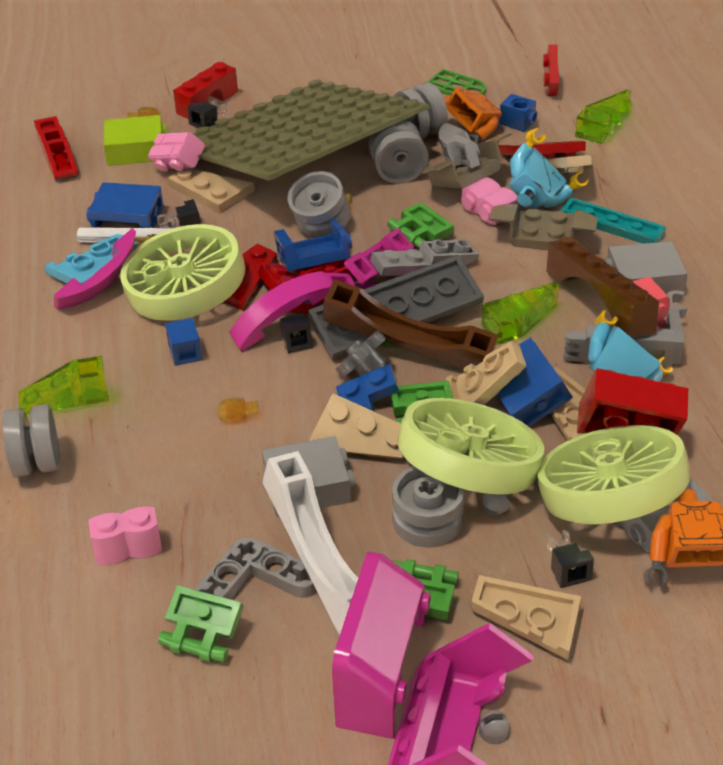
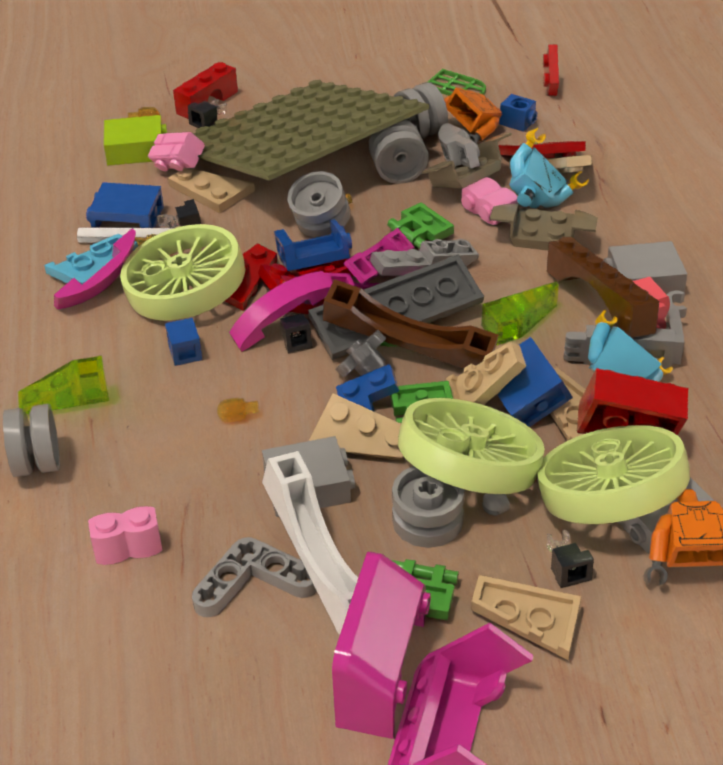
(55, 148): red slope -> none
(205, 613): bright green plate -> none
(497, 728): light grey hinge -> none
(601, 117): clear neon green slope -> none
(618, 223): teal tile -> none

